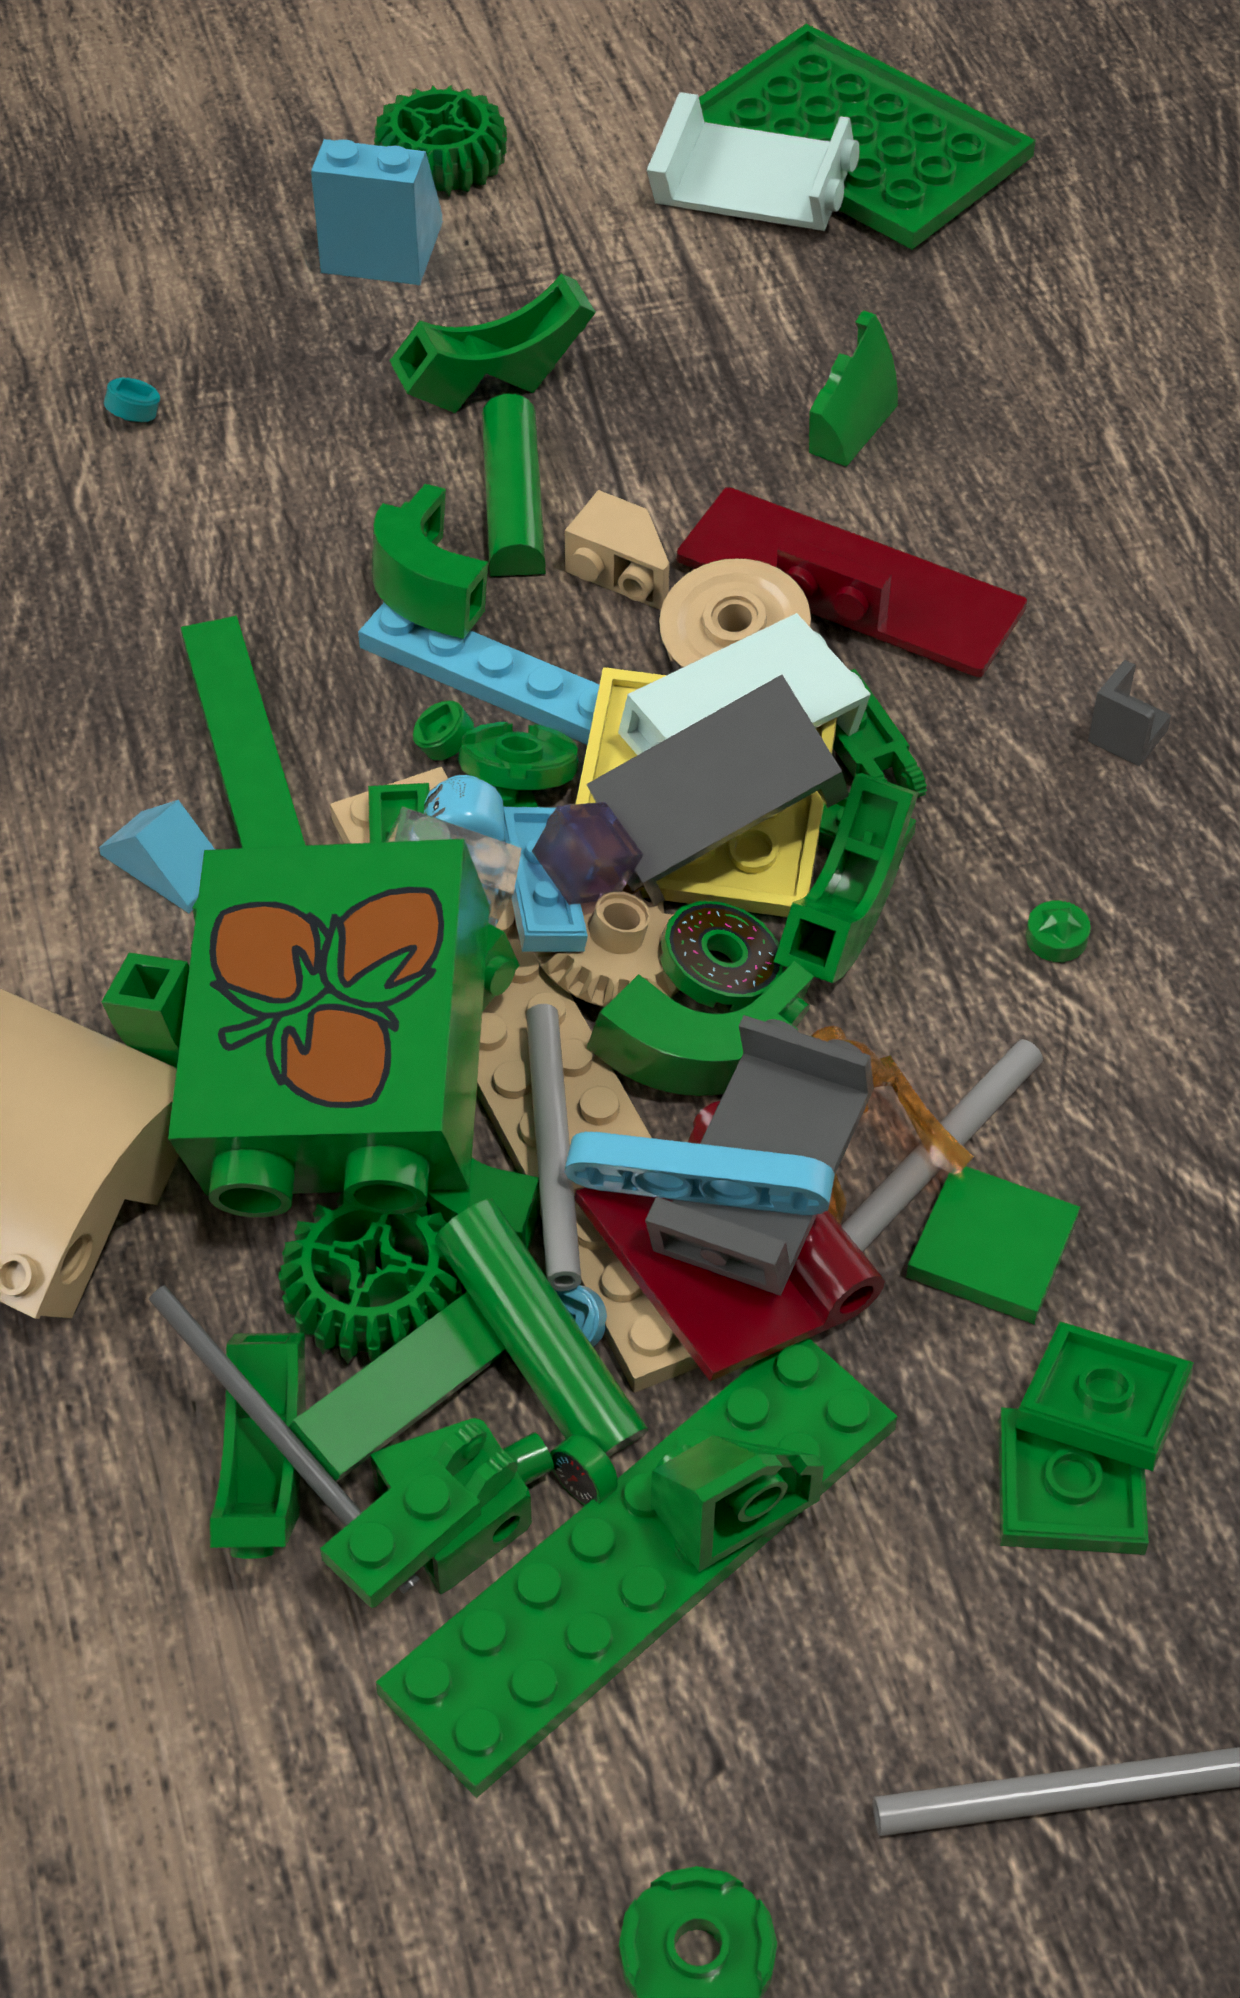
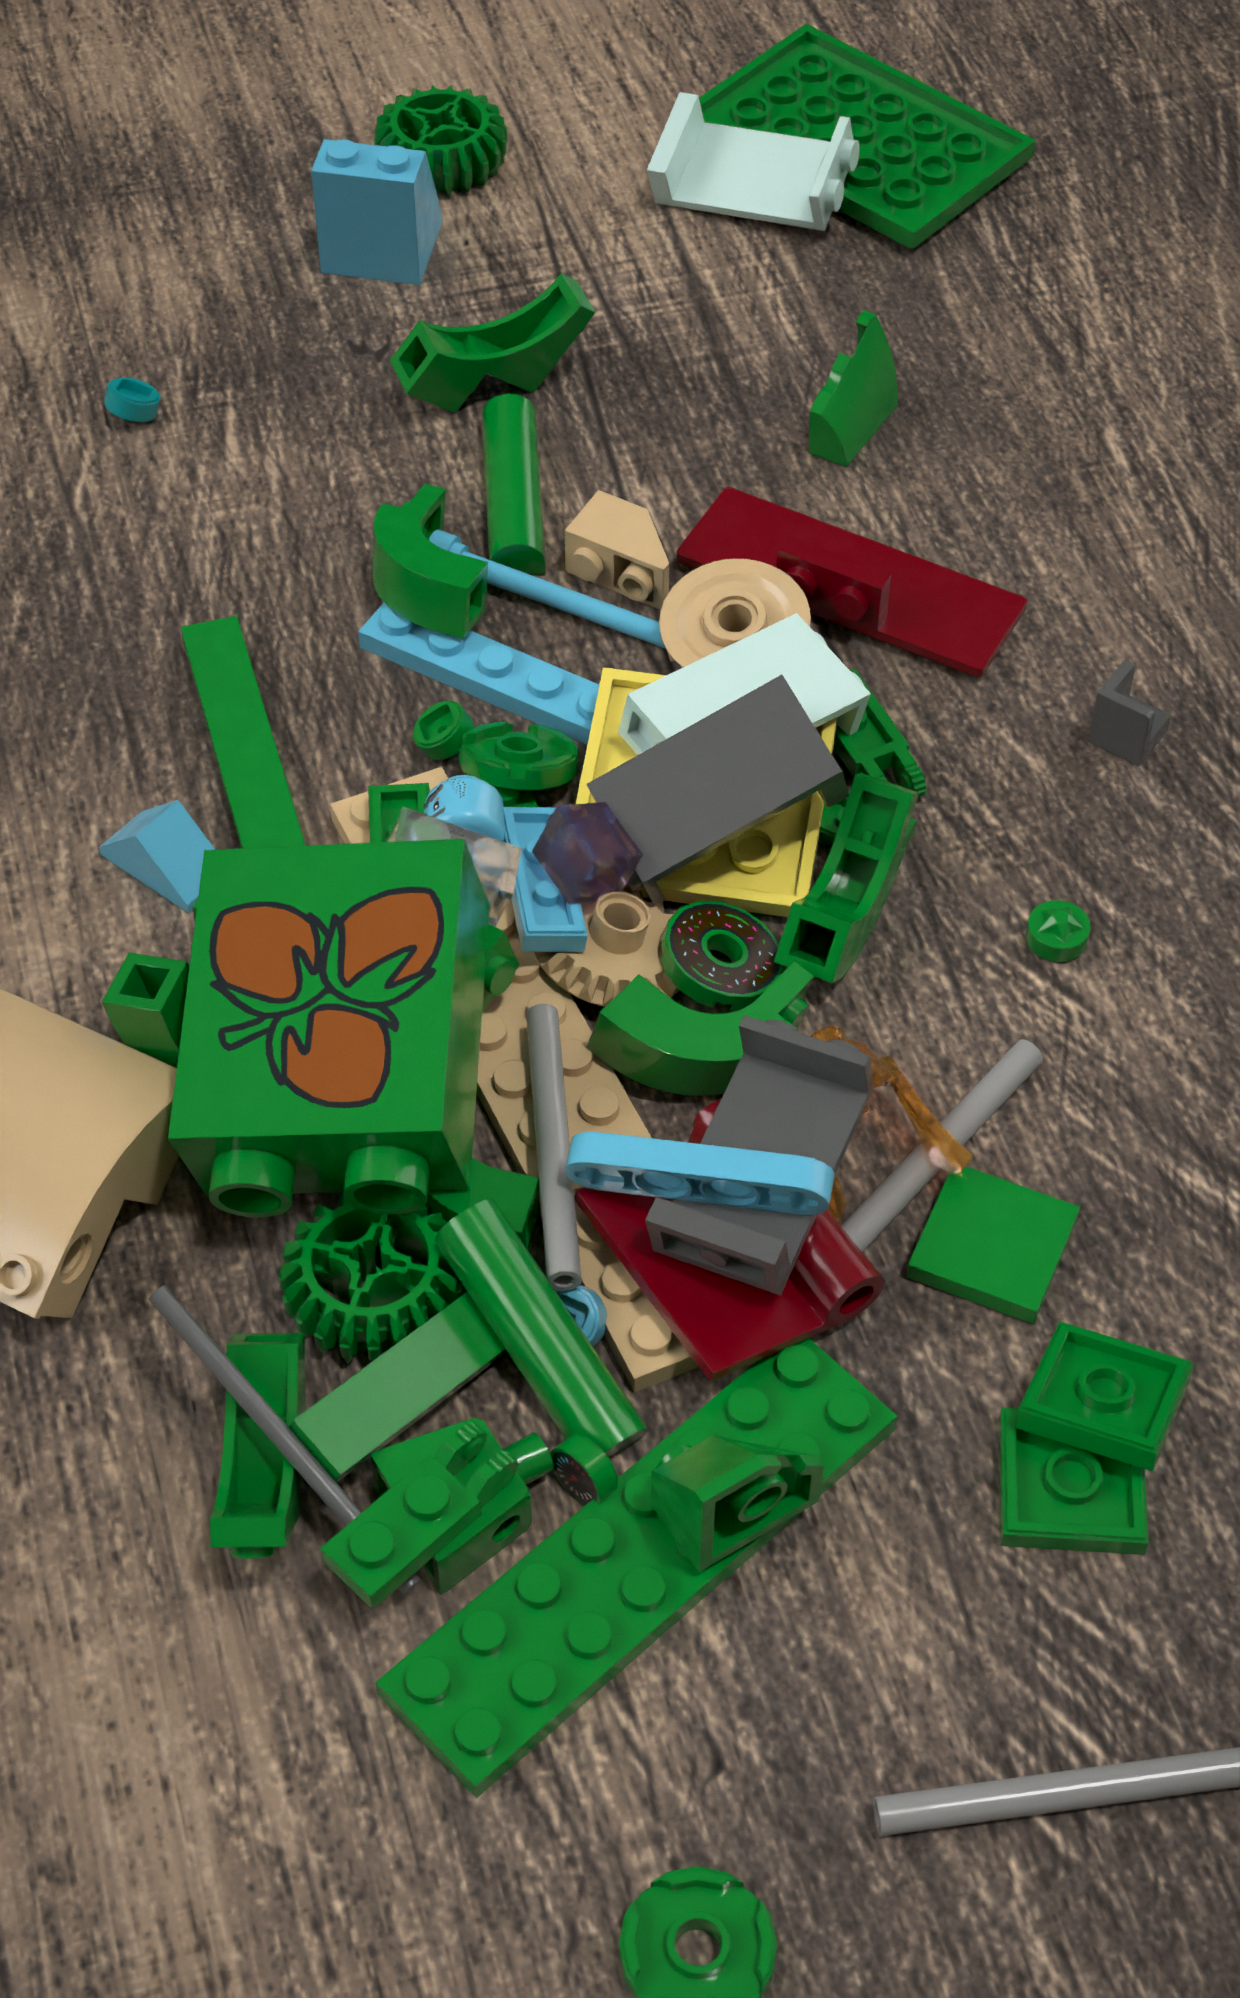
(557, 596): none -> medium azure piece

